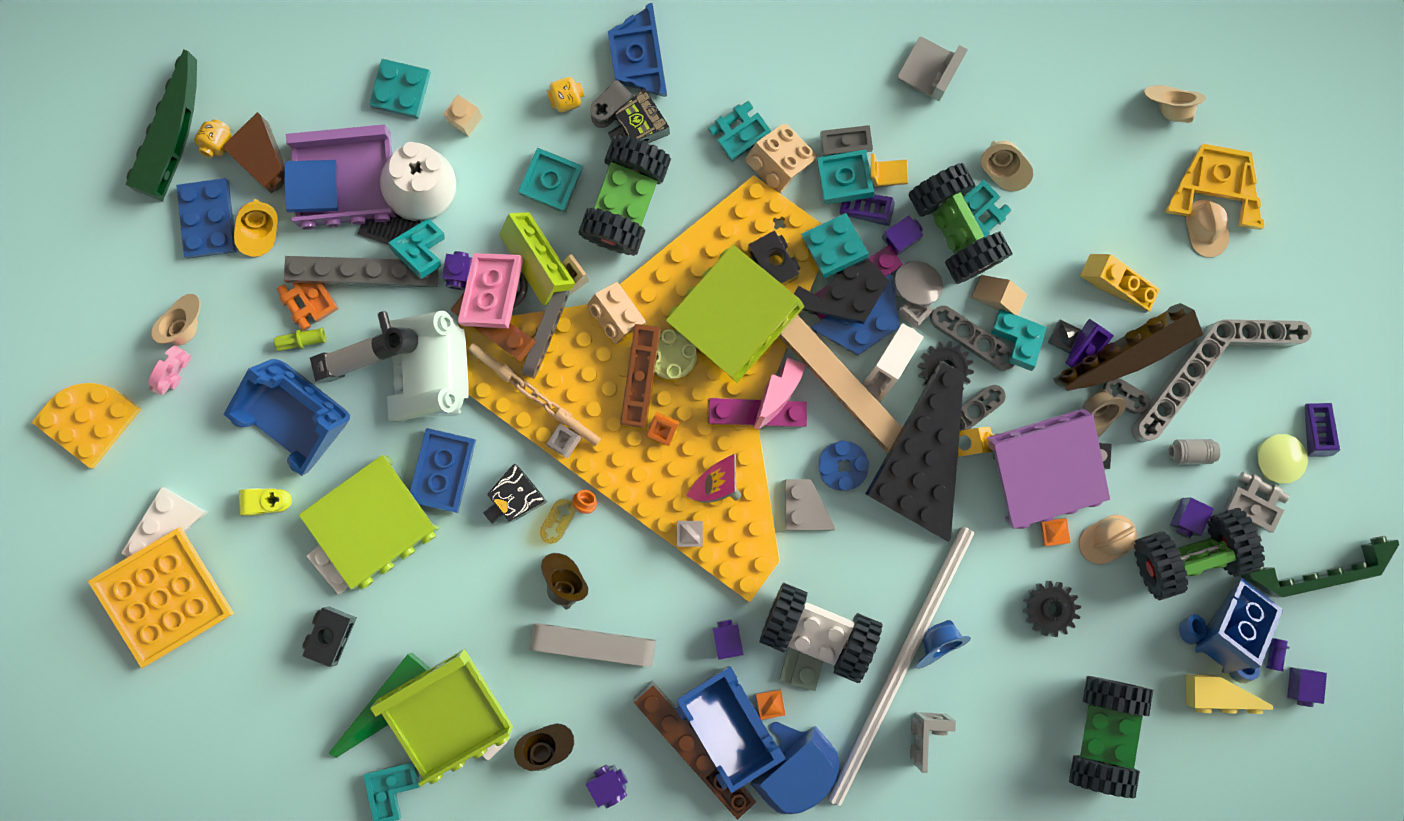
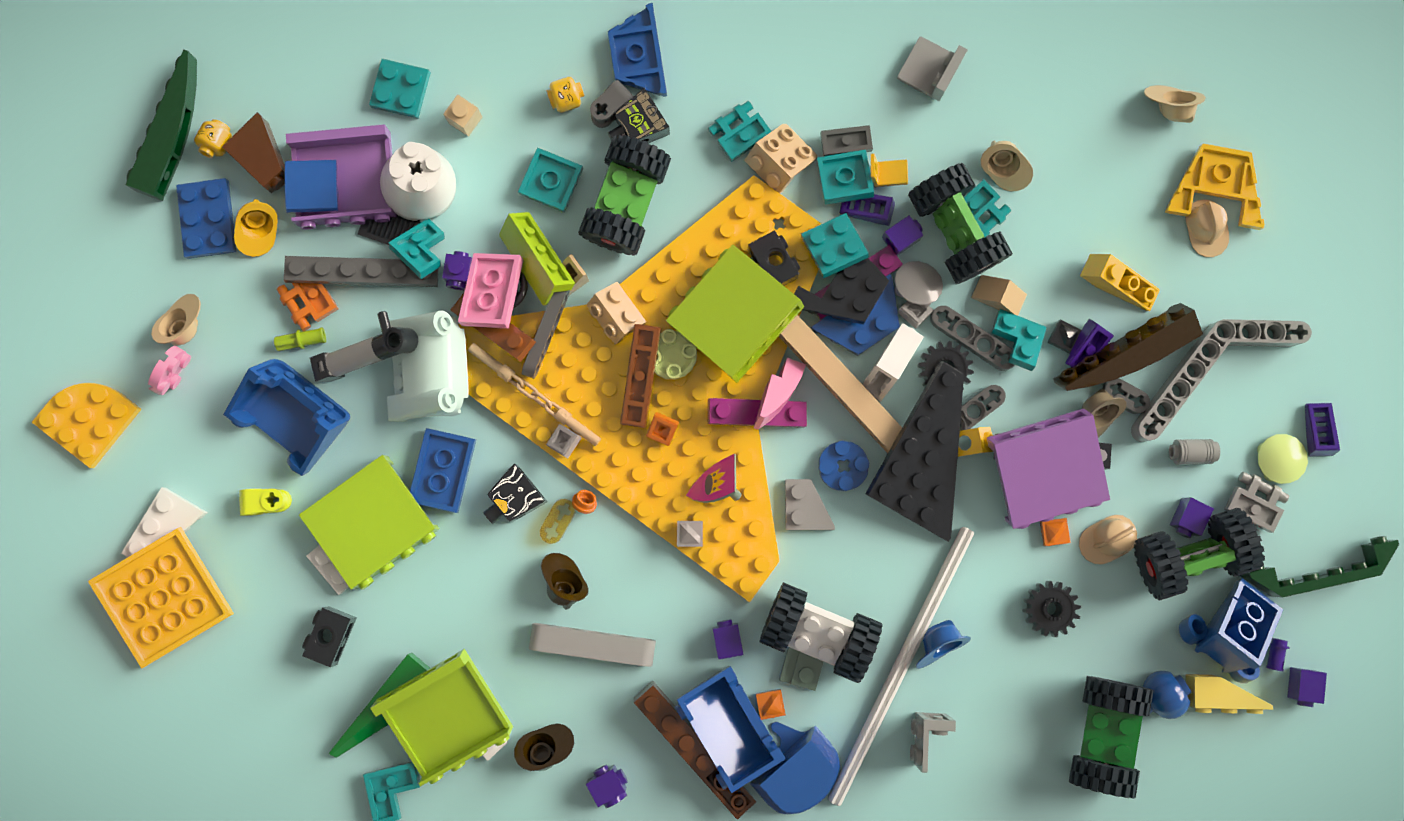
(1169, 694): none -> blue plant

